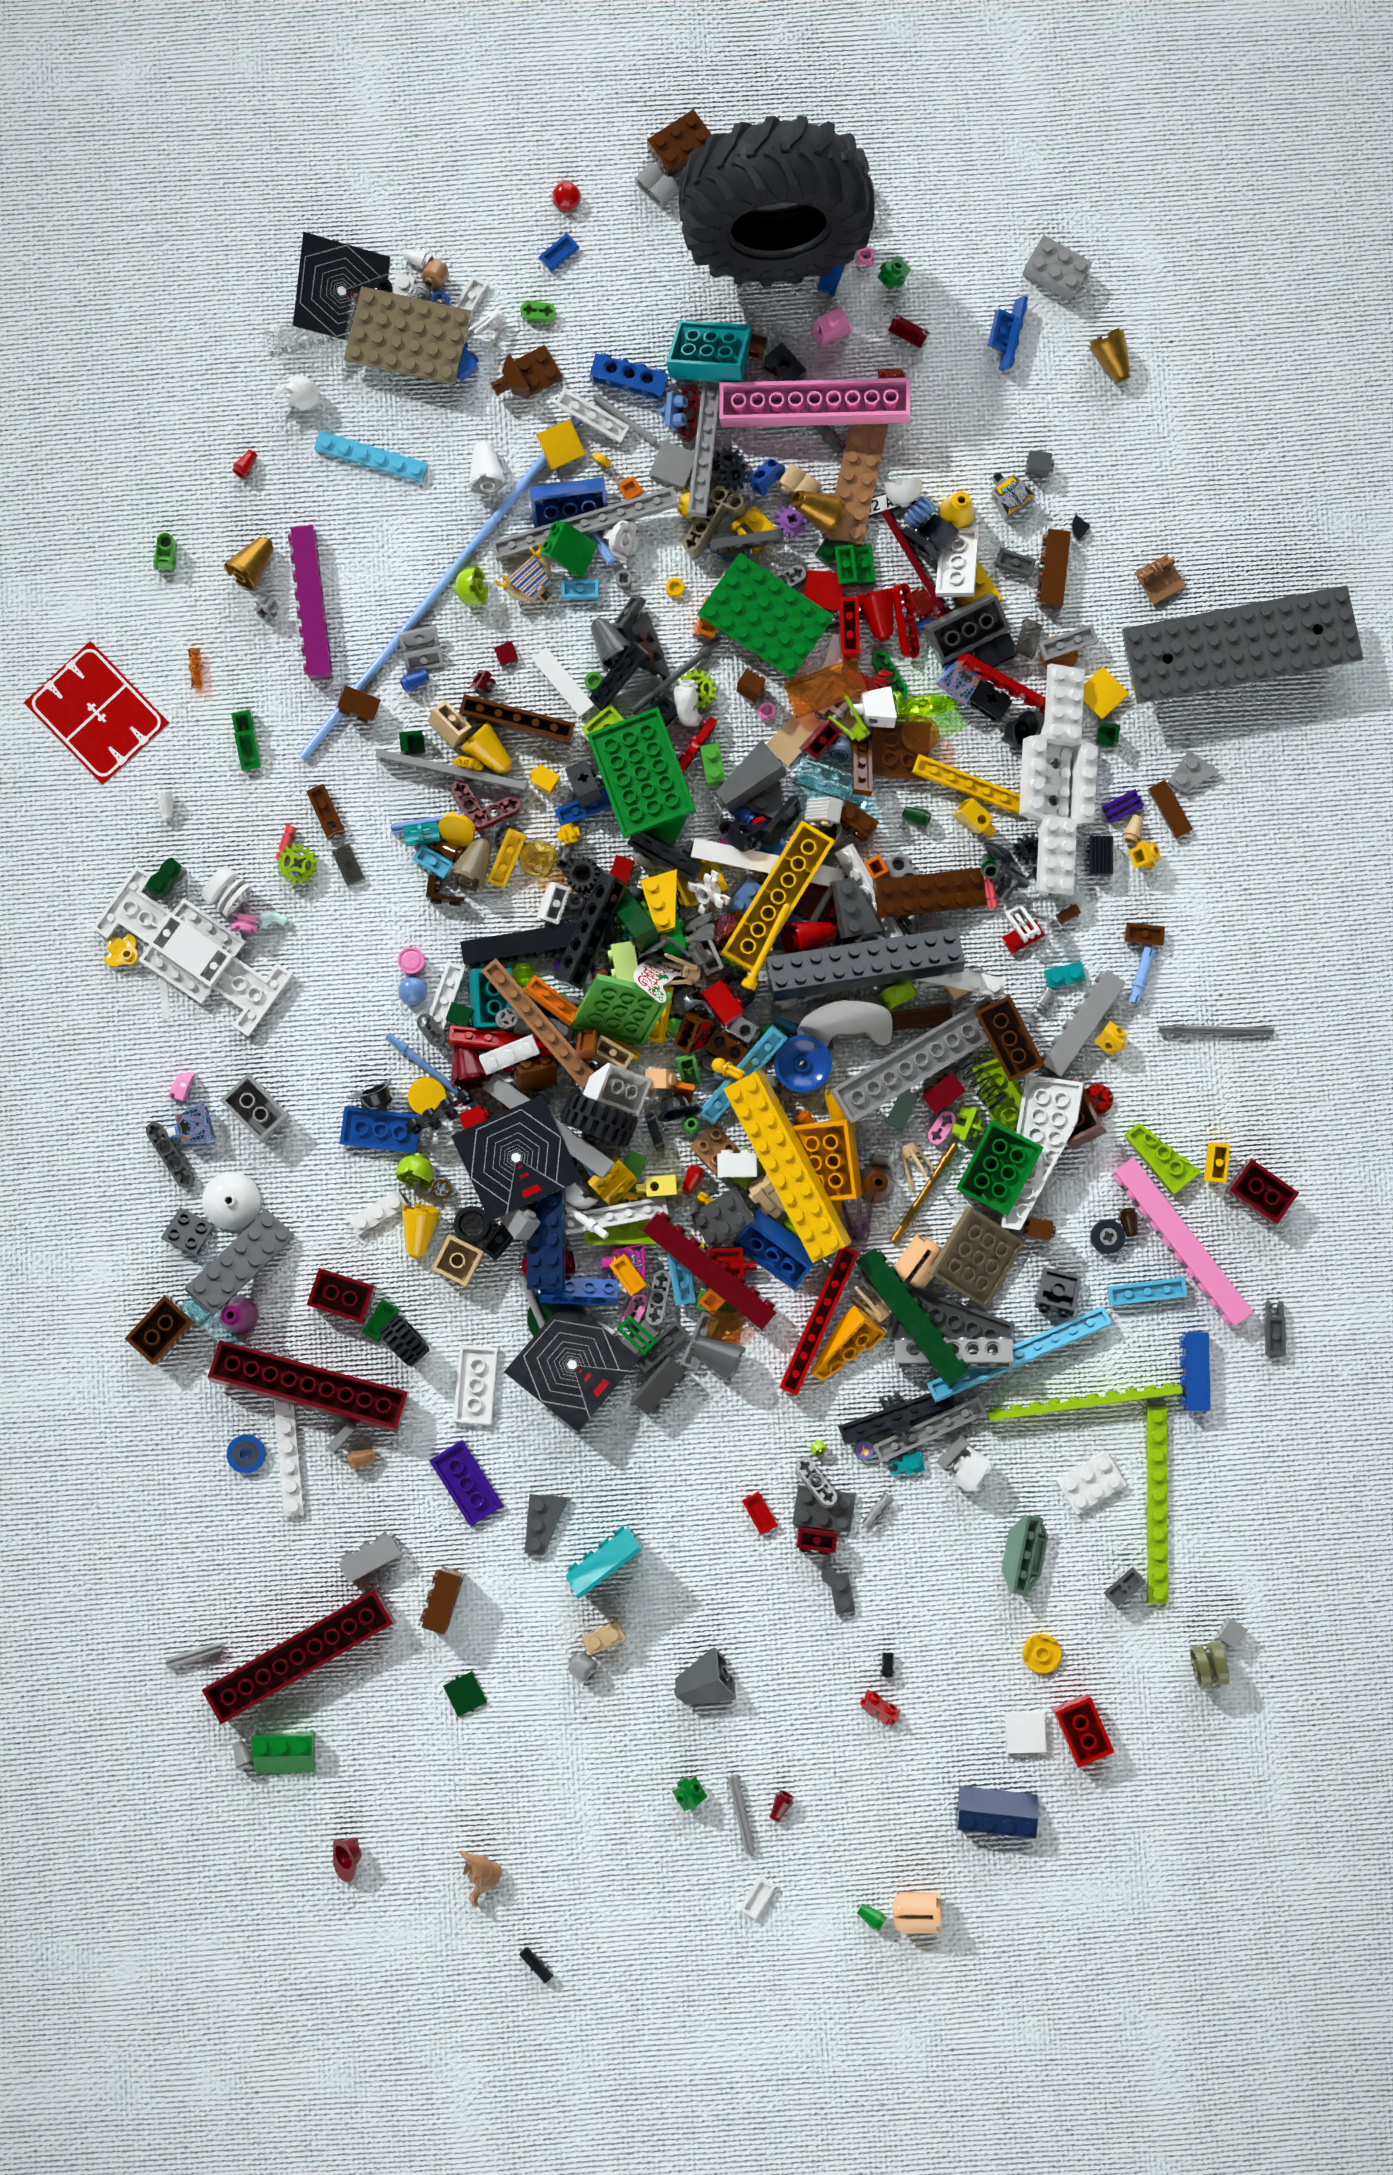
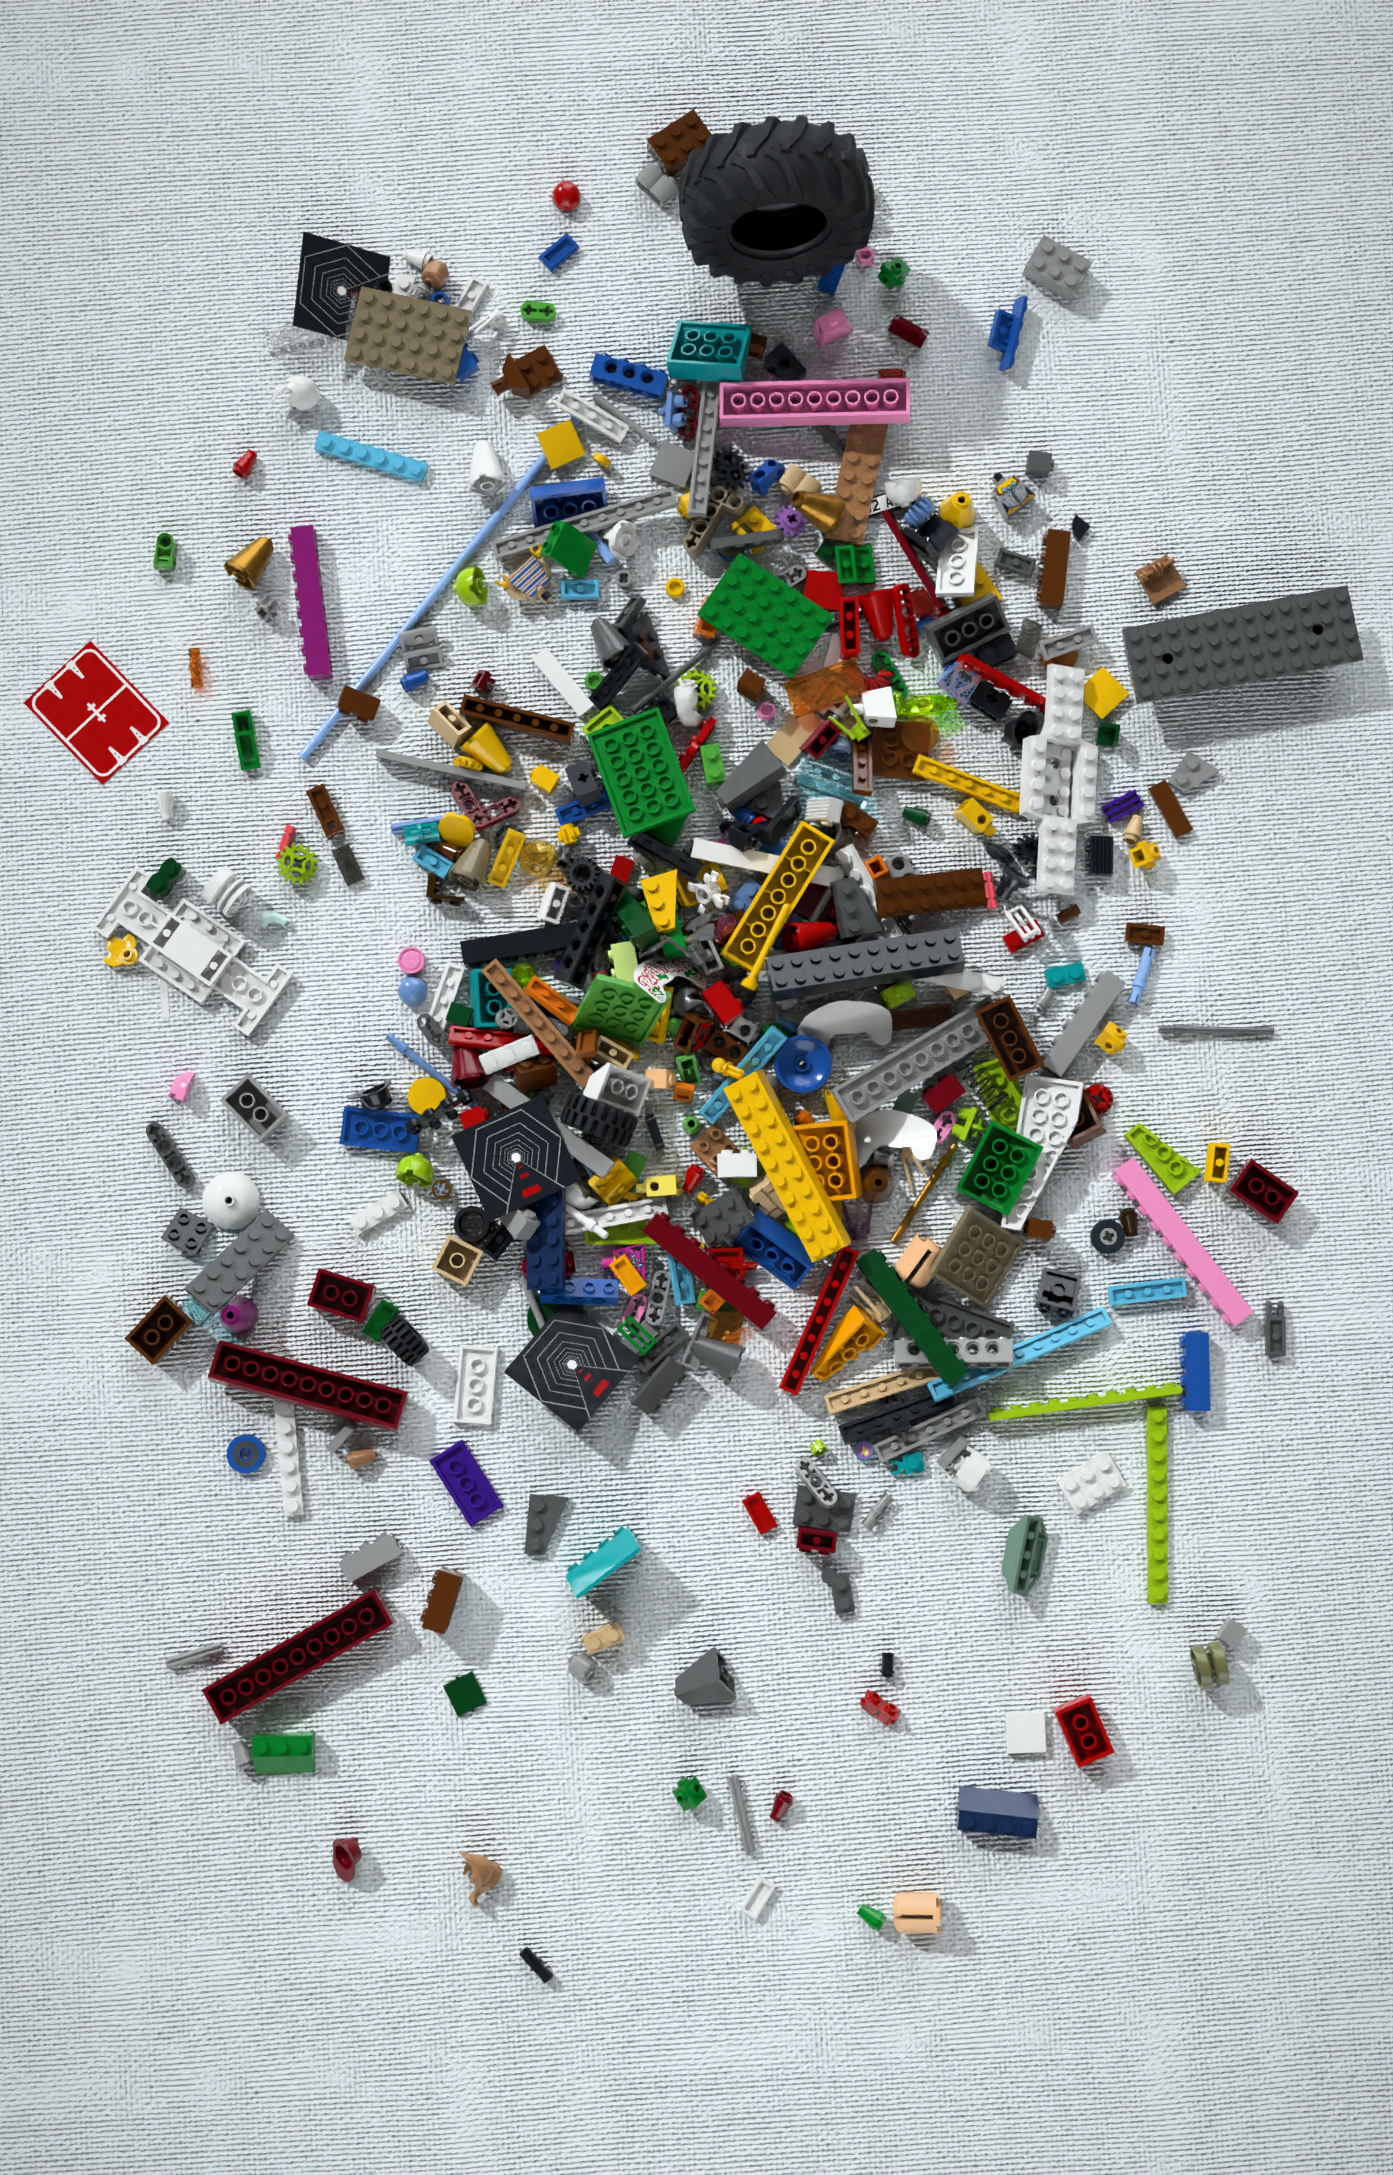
(193, 1125): torso -> none
(244, 923): bright pink wheel -> none
(412, 742): dark green panel -> none
(418, 1226): yellow cone -> none
(506, 653): dark red tile -> none
(630, 488): orange plate -> none
(676, 1108): black piece -> none
(690, 971): tan plant -> none
(878, 1389): none -> tan plate
(894, 1130): none -> white sticker
(989, 867): dark green cone -> none
(1041, 1653): yellow tile -> none
(1112, 354): pearl gold cone -> none
(1124, 1587): dark grey hinge -> none

